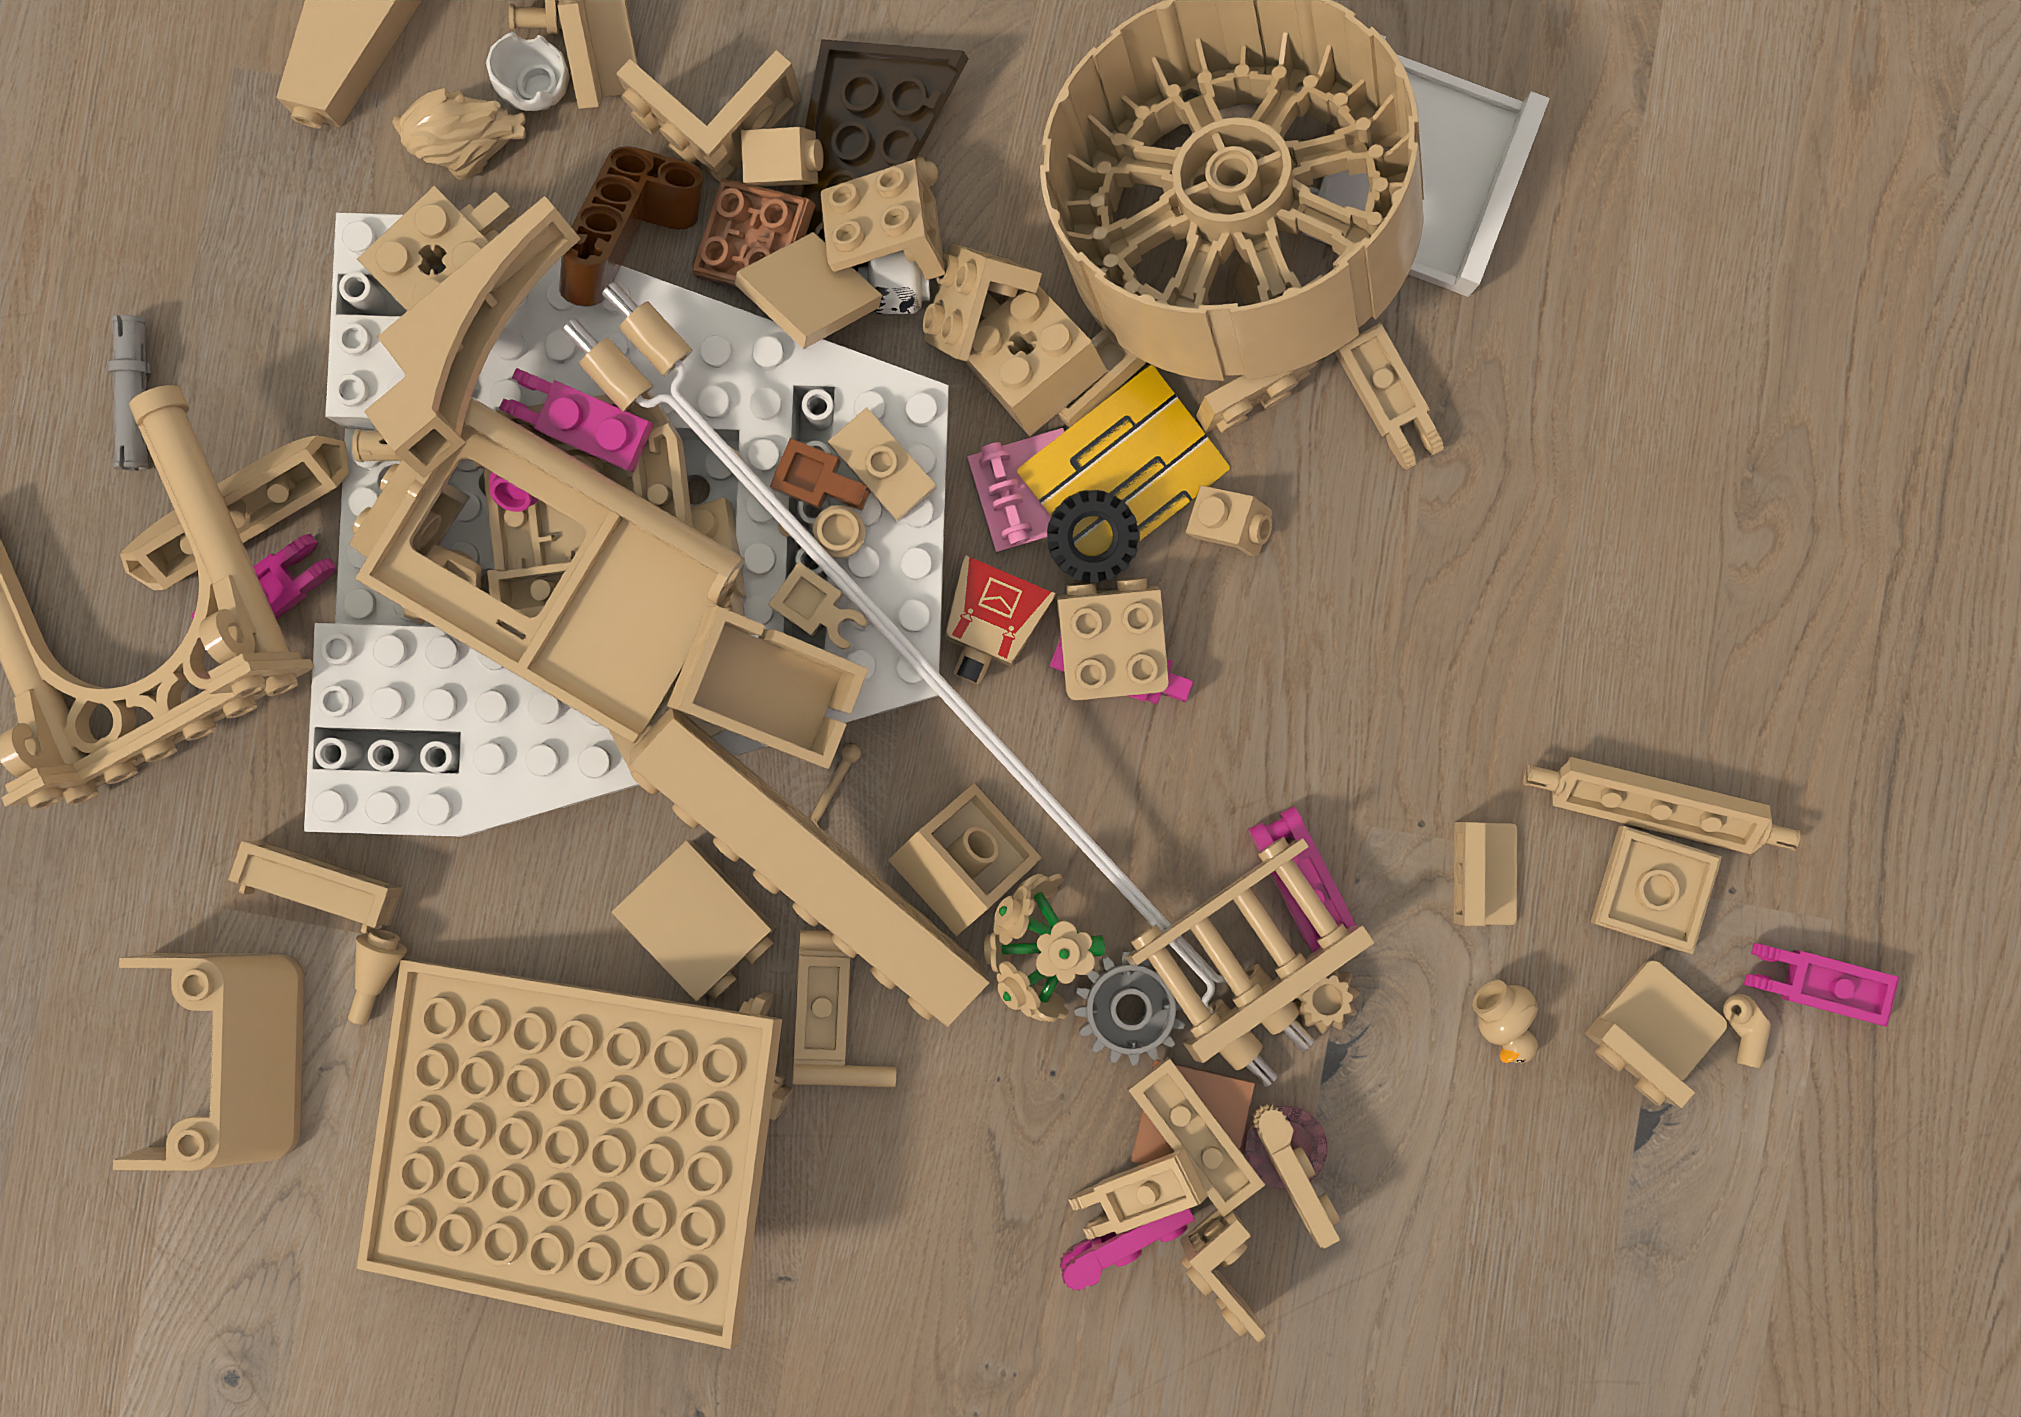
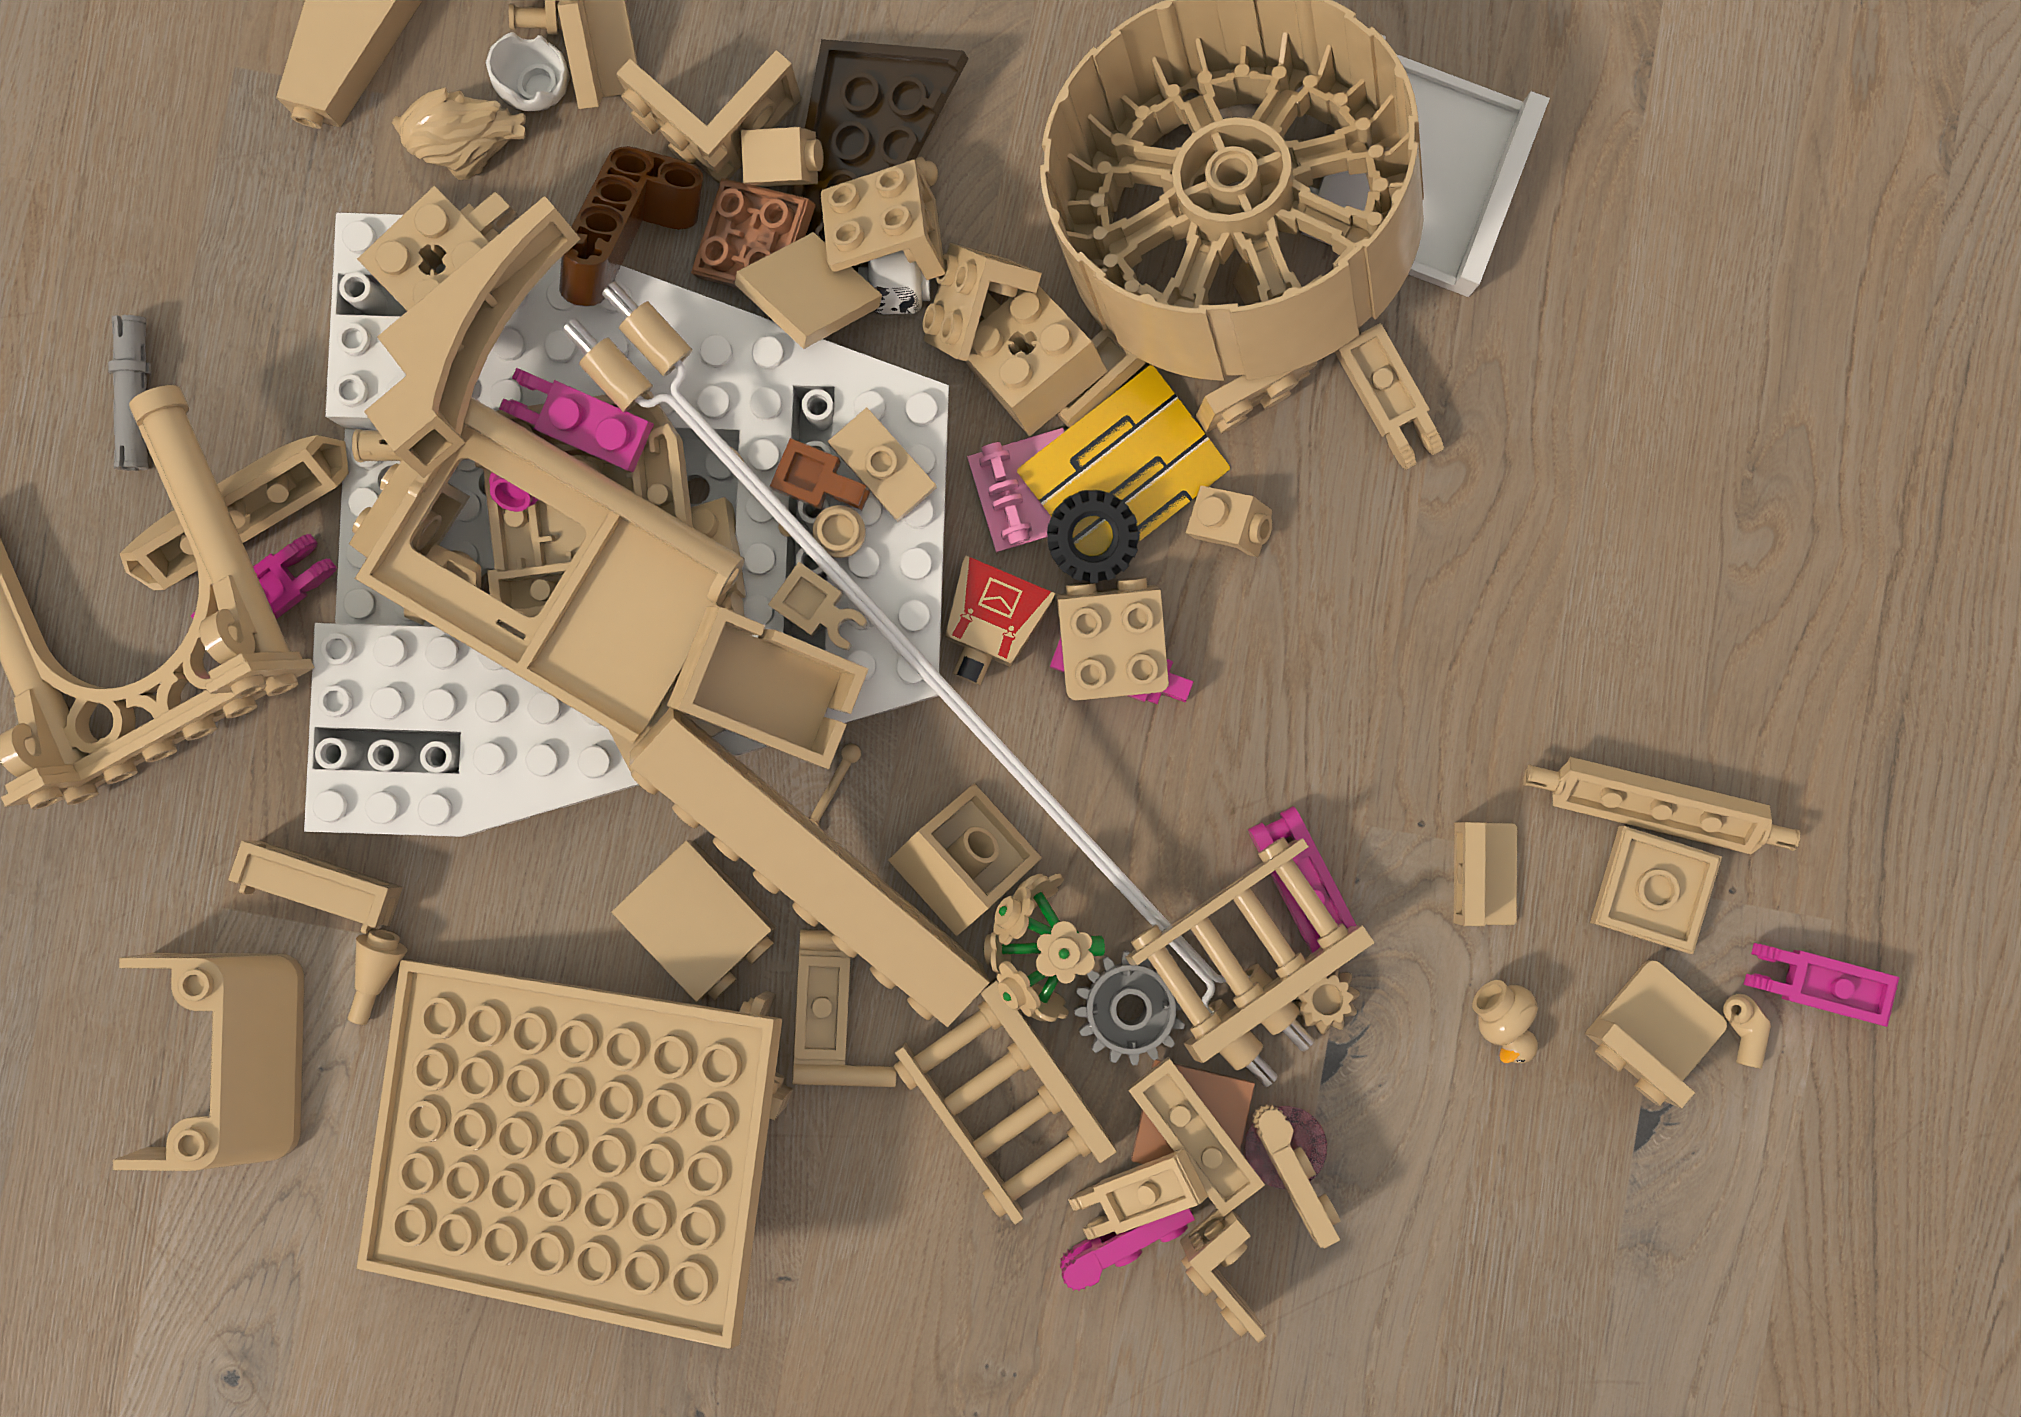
(1055, 1095): none -> tan fence

